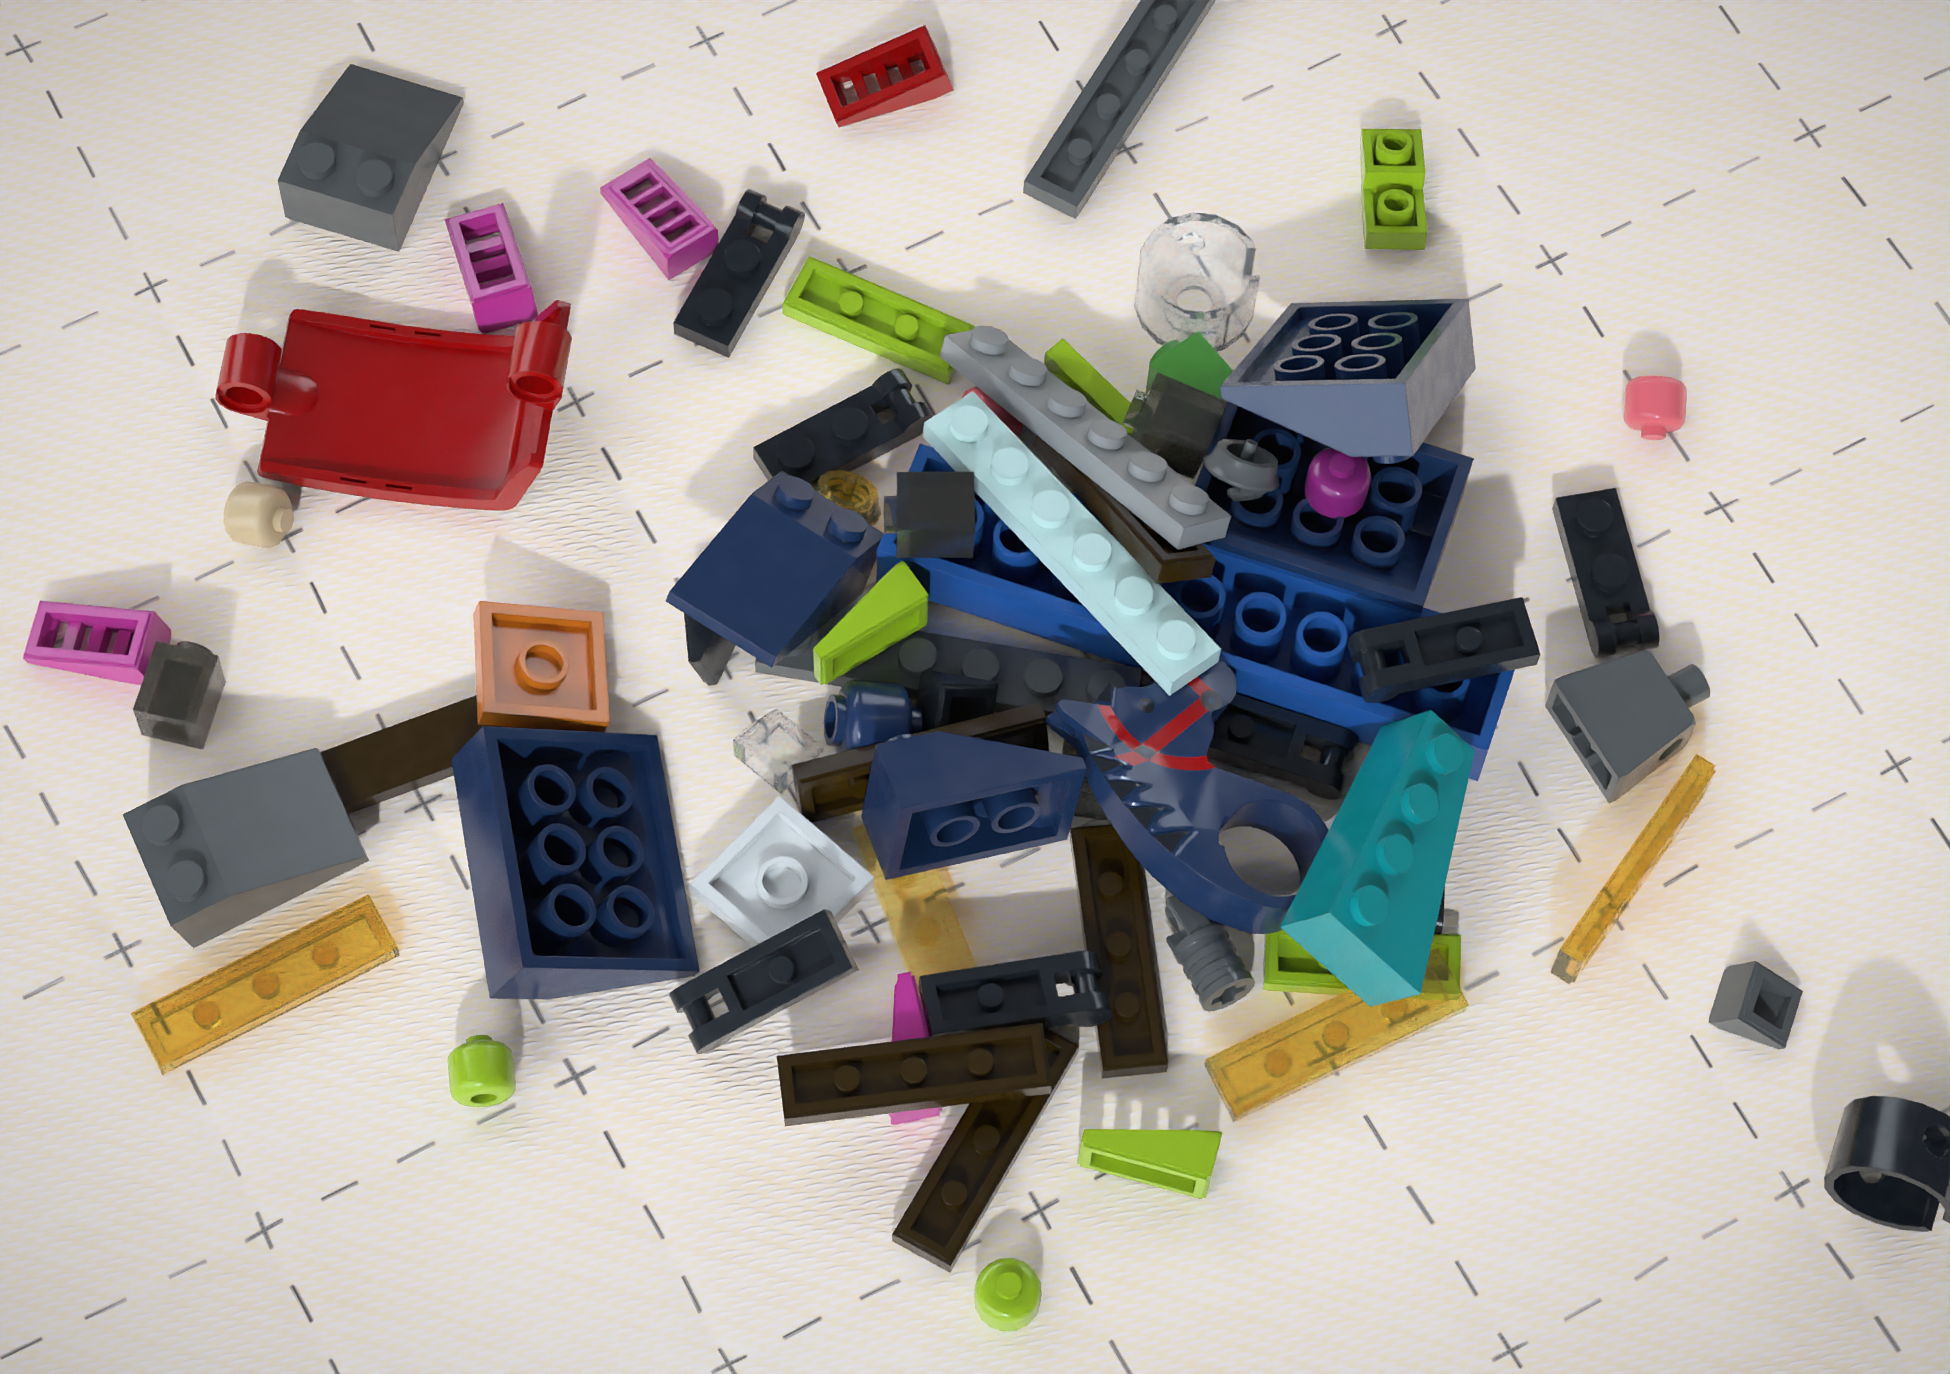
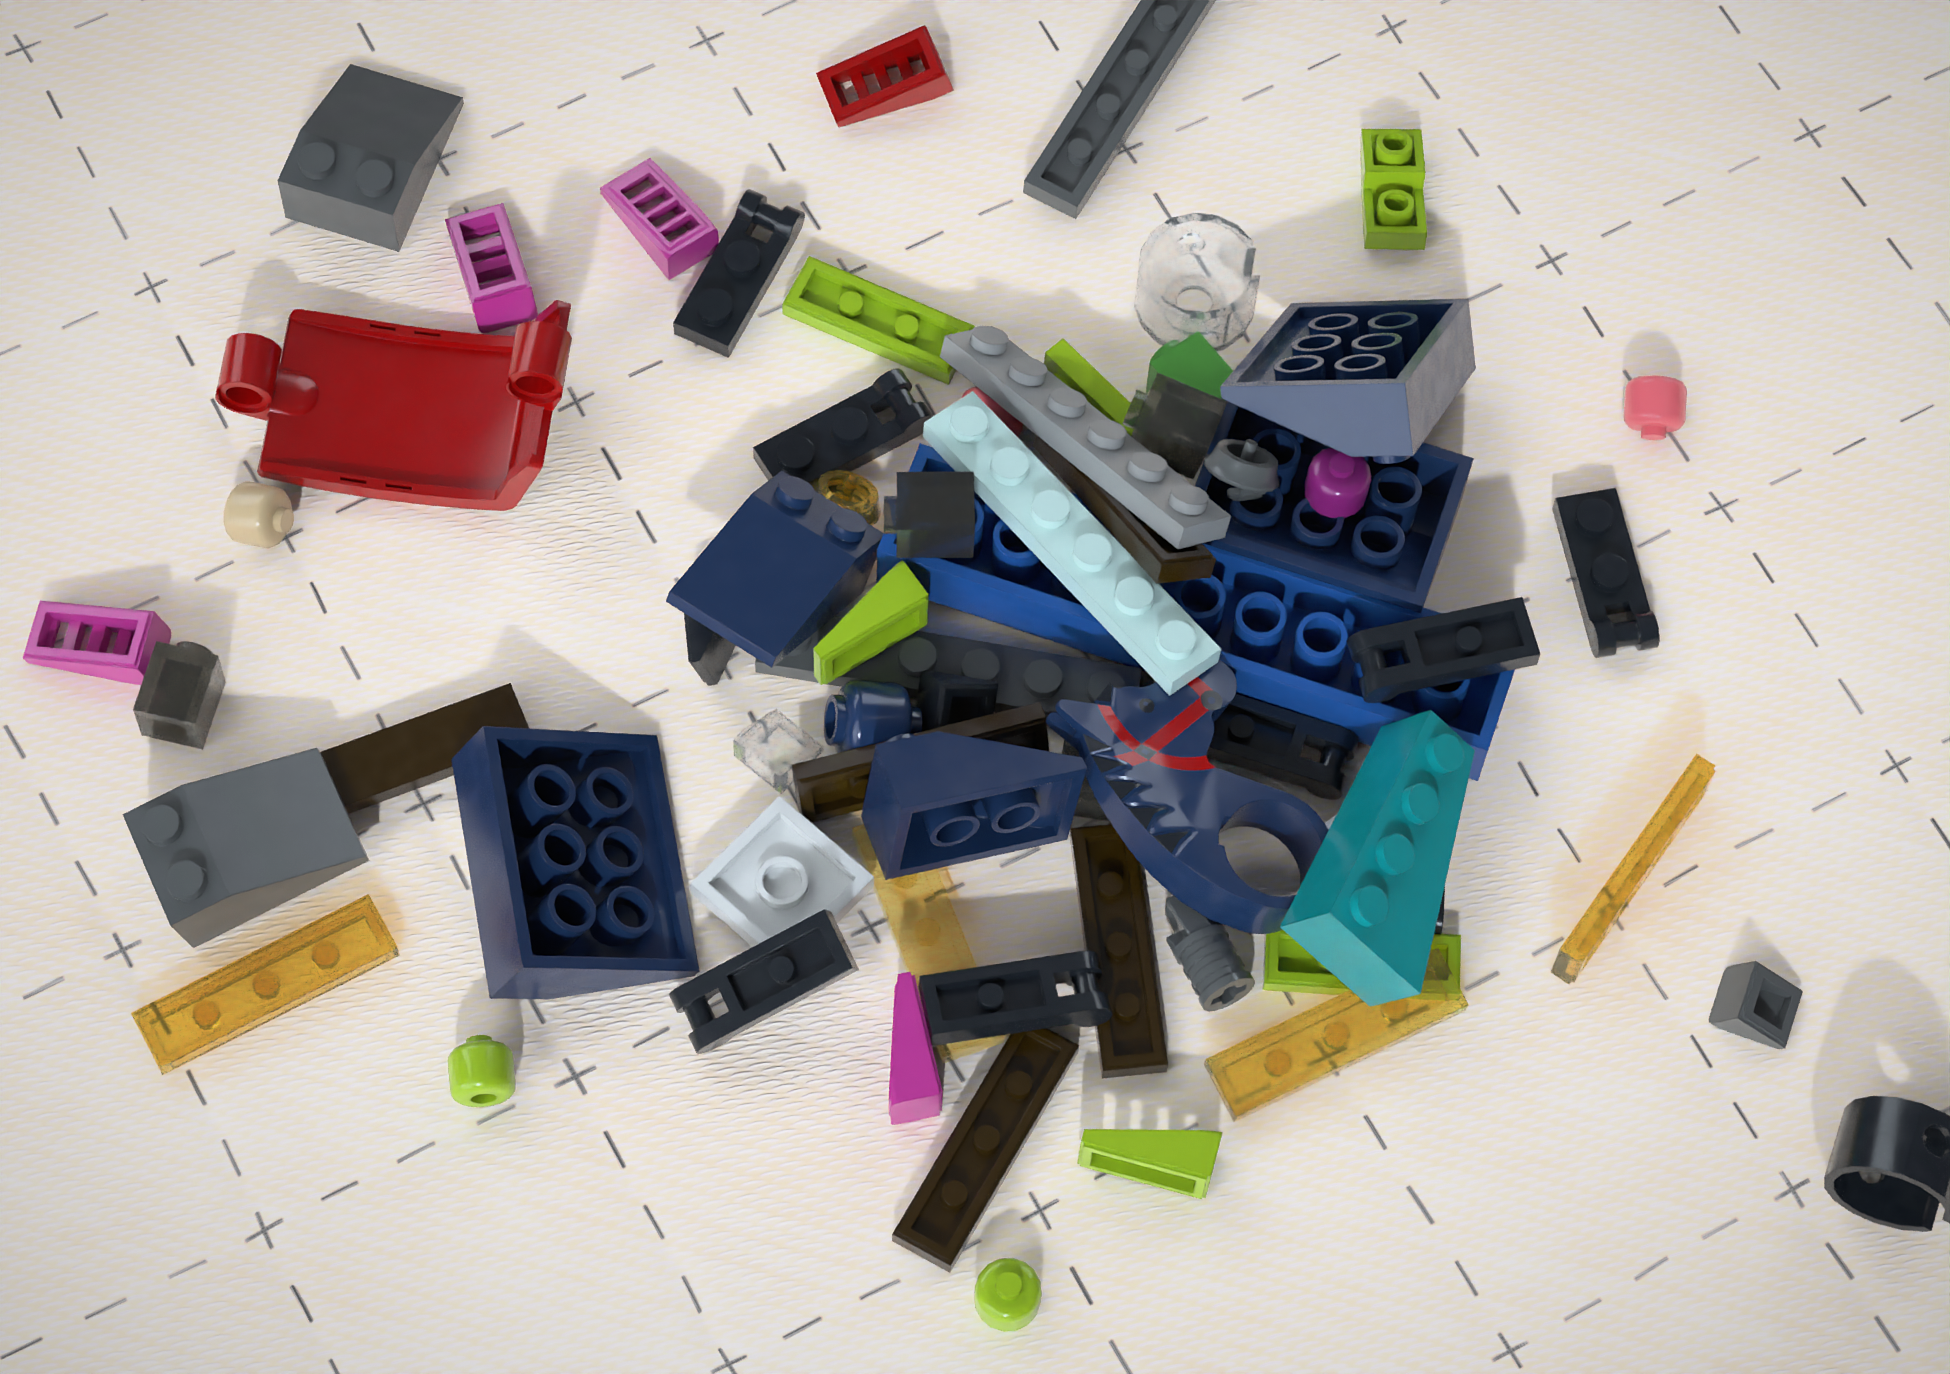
(540, 667): orange plate -> none
(913, 1074): dark brown tile -> none
(1626, 717): dark grey torso -> none

